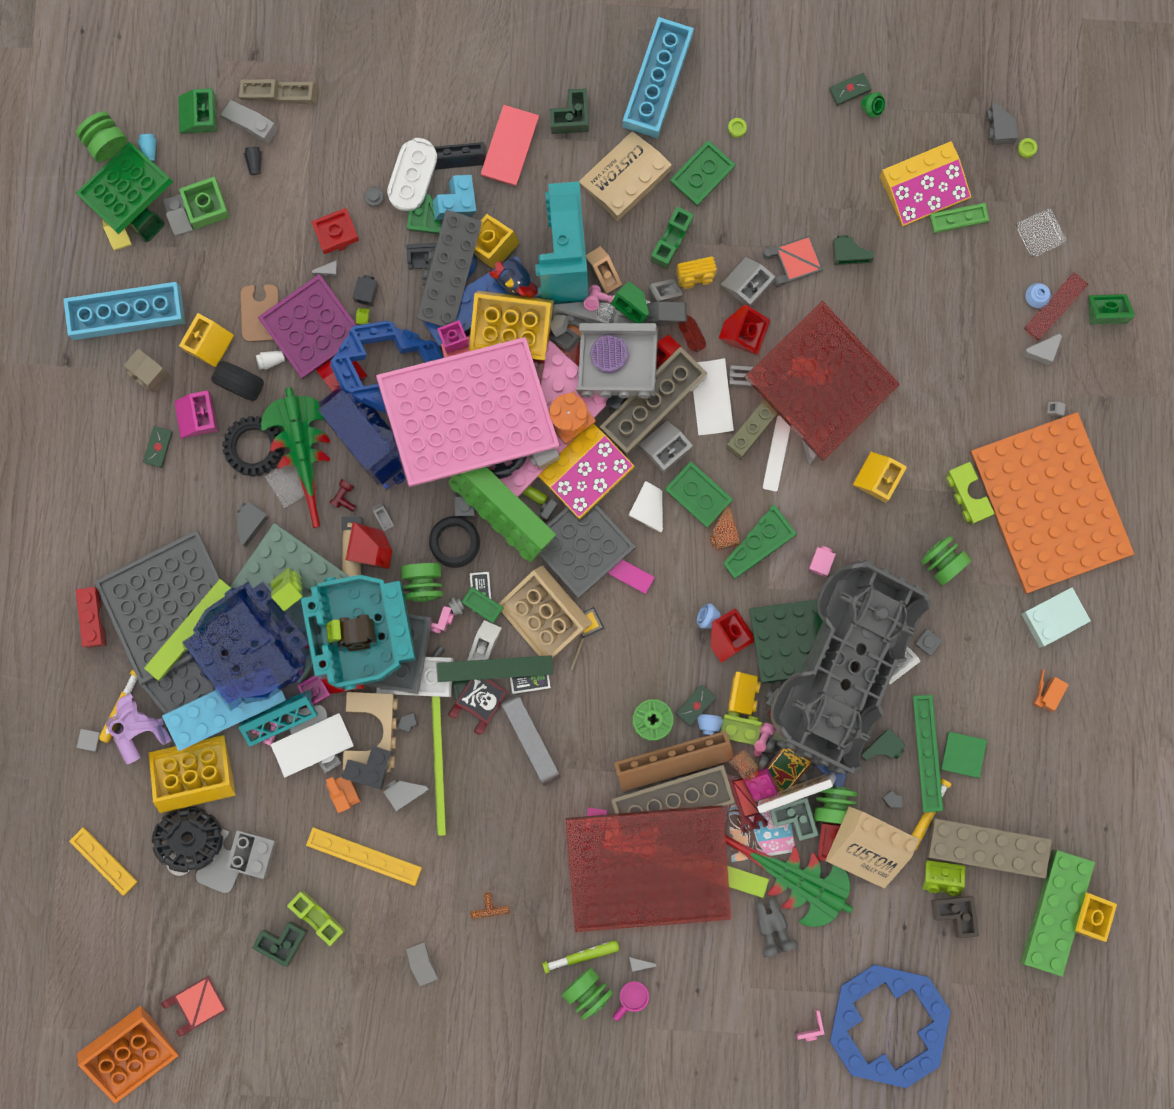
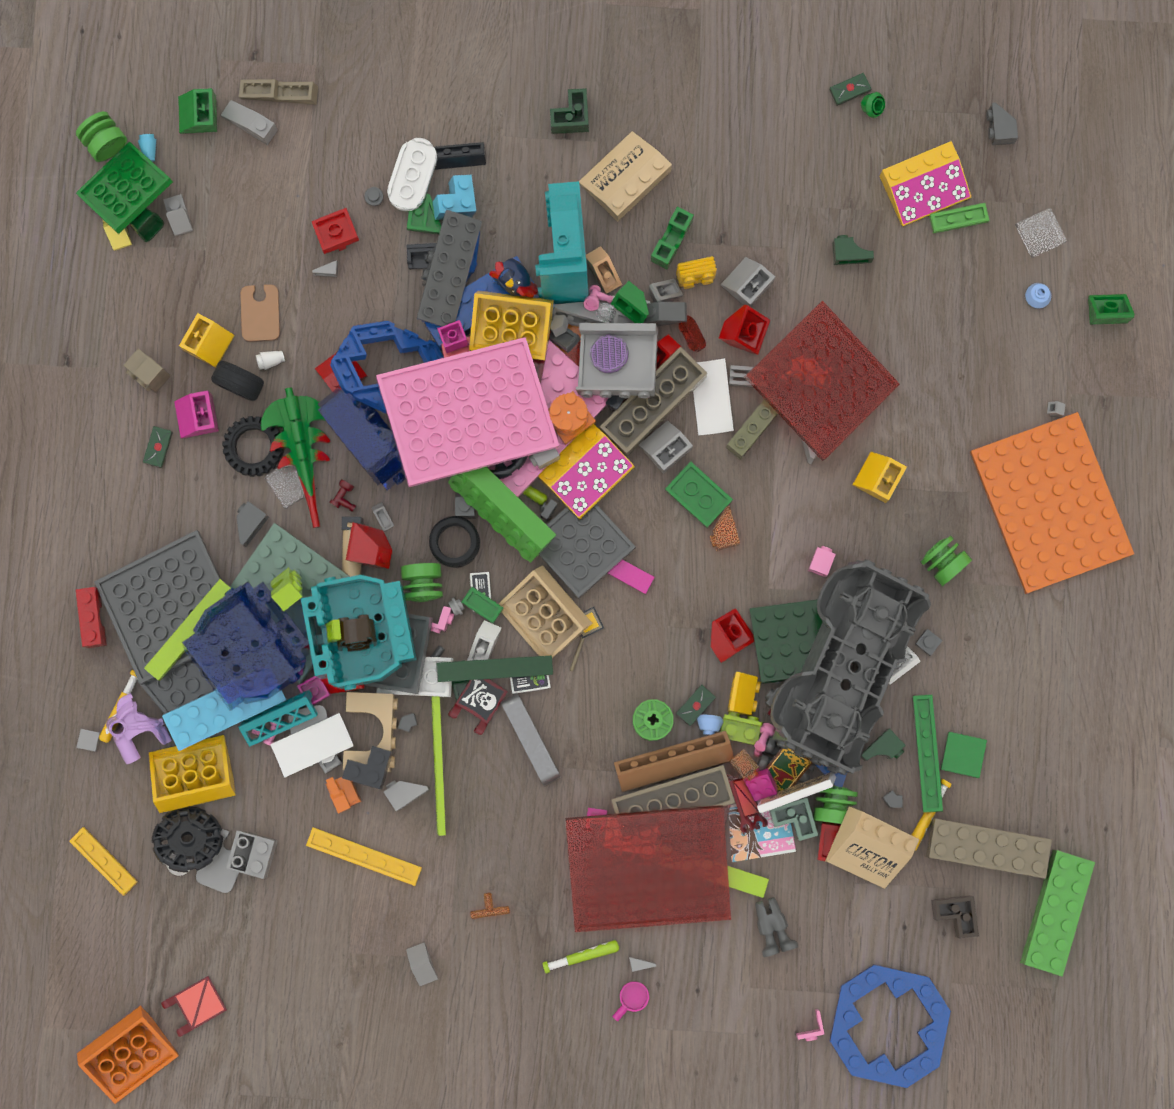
(124, 311): medium azure brick -> none
(204, 203): bright green brick -> none
(253, 160): black cone -> none
(281, 948): dark green brick -> none
(308, 325): magenta plate -> none
(323, 923): lime arch -> none
(362, 316): lime piece -> none
(365, 290): black brick -> none
(494, 241): yellow slope -> none
(510, 145): coral tile -> none
(587, 994): bright green wheel -> none
(649, 507): white slope -> none
(658, 77): medium azure brick -> none
(702, 173): green plate -> none
(707, 615): light blue cone -> none
(737, 127): lime tile -> none
(763, 540): green wing -> none
(776, 455): white sticker -> none
(796, 258): flag -> none
(825, 895): green animal -> none
(944, 878): lime bracket -> none
(973, 509): lime arch -> none
(1027, 148): lime tile -> none
(1044, 351): light grey slope -> none
(1052, 693): orange piece -> none
(1055, 617): light aqua slope -> none
(1056, 306): clear red tile -> none
(1095, 917): yellow slope -> none

